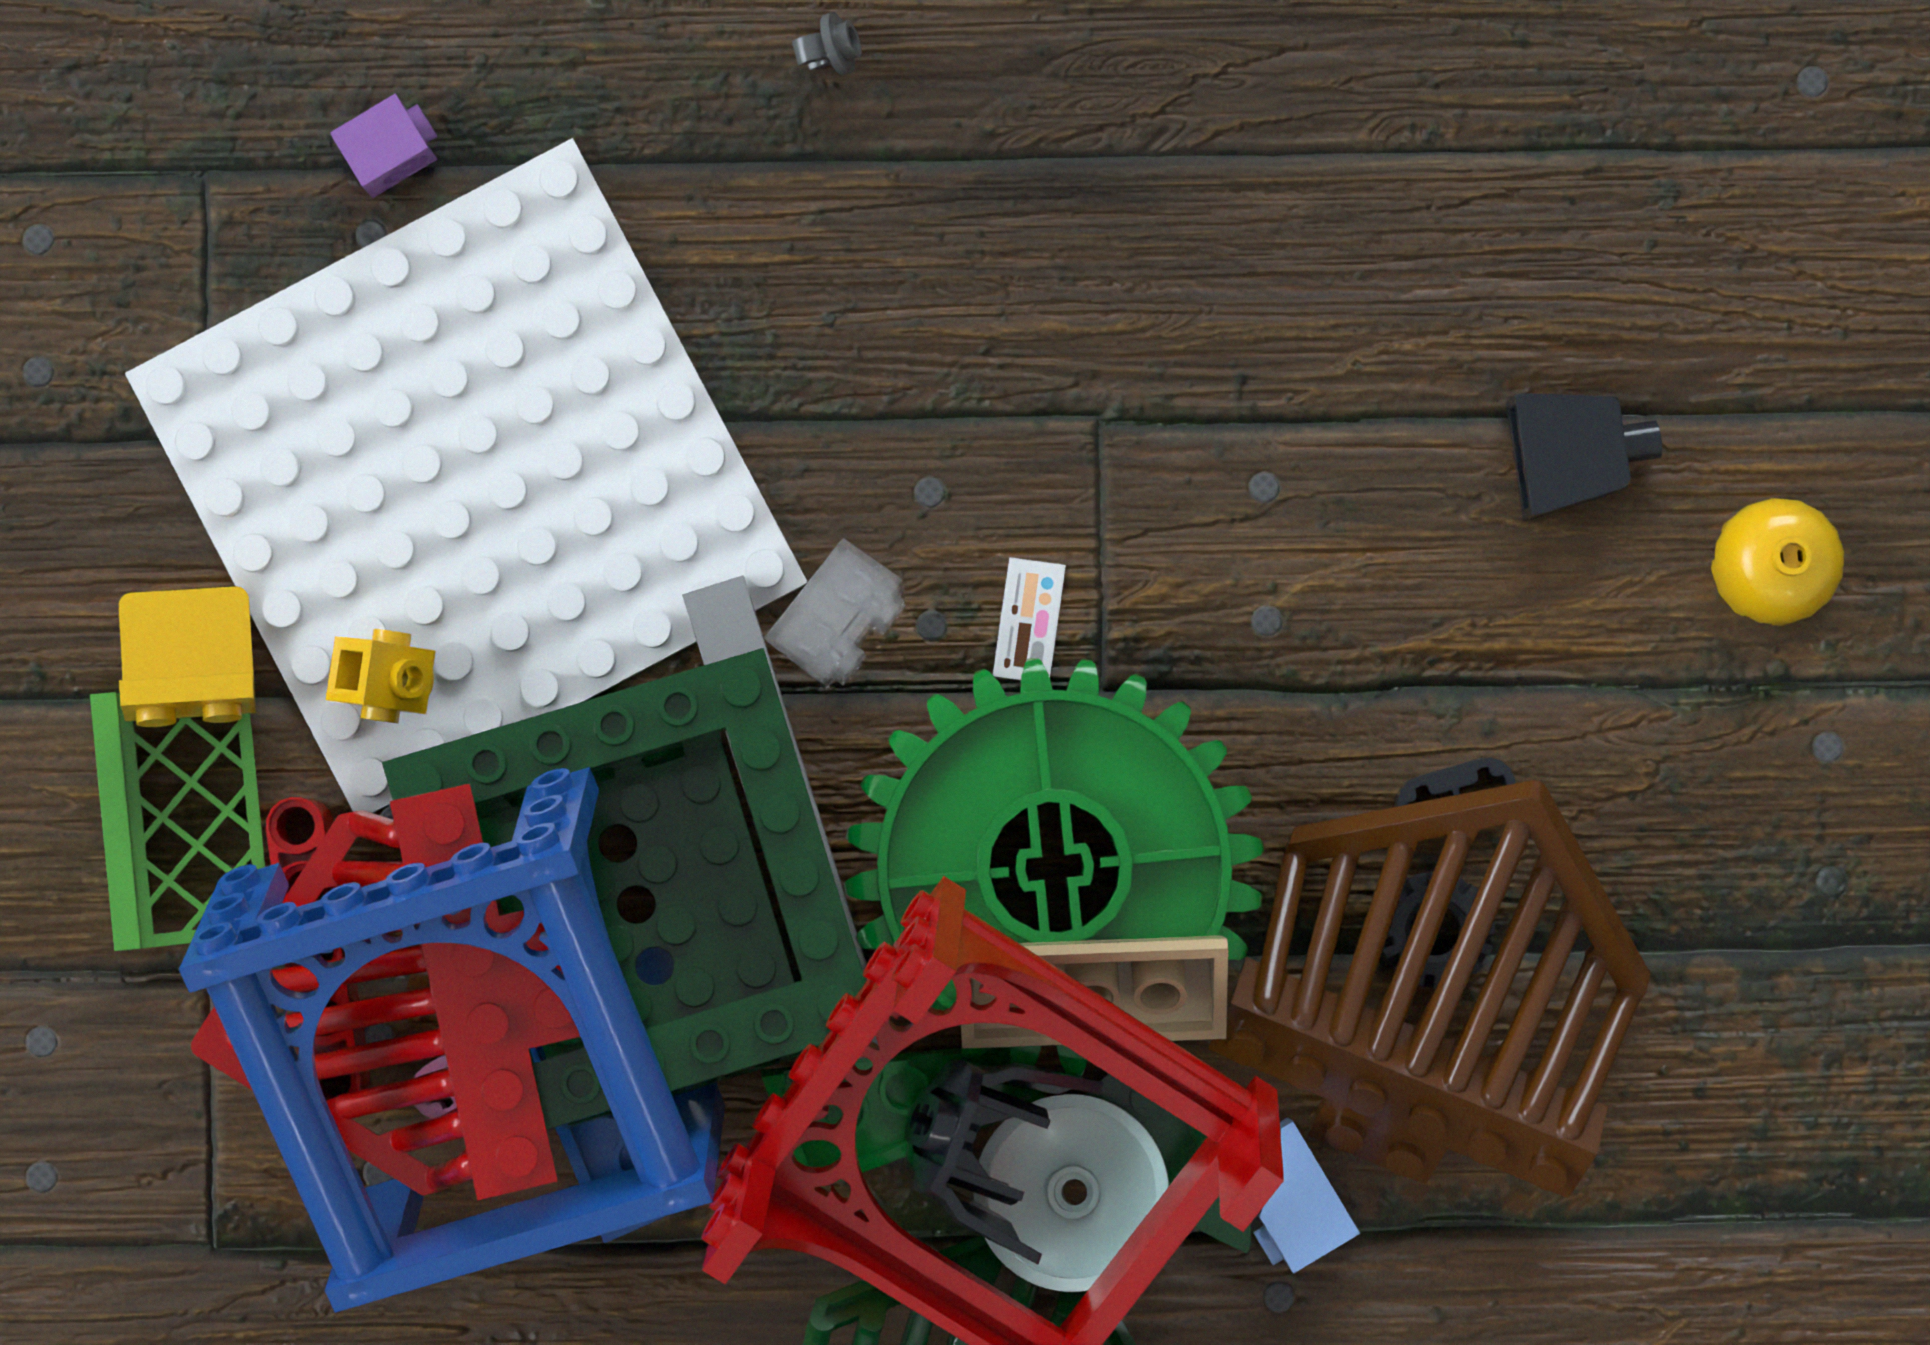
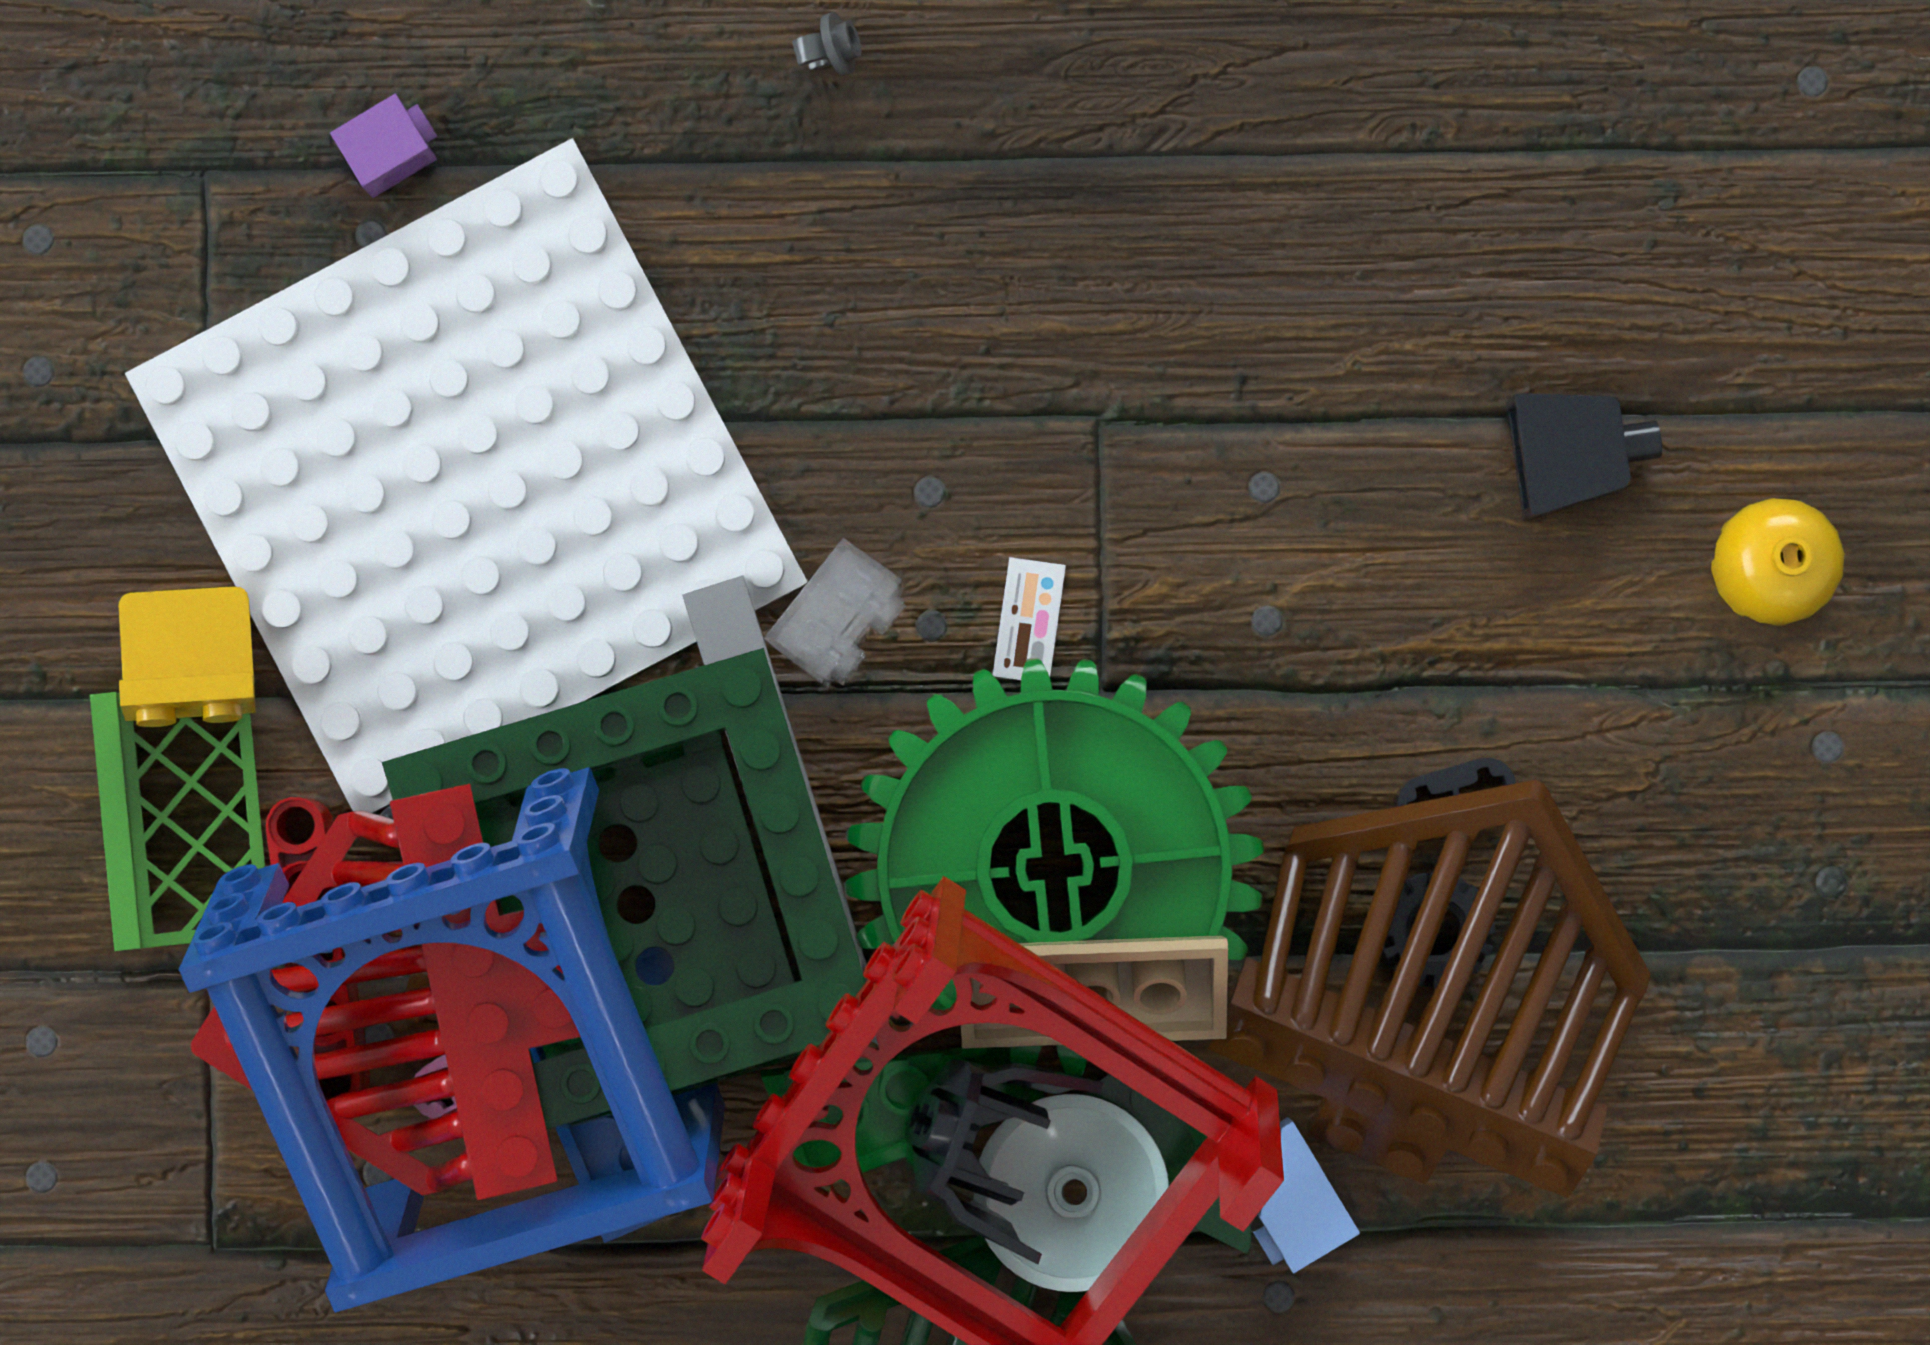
(381, 675): yellow brick -> none

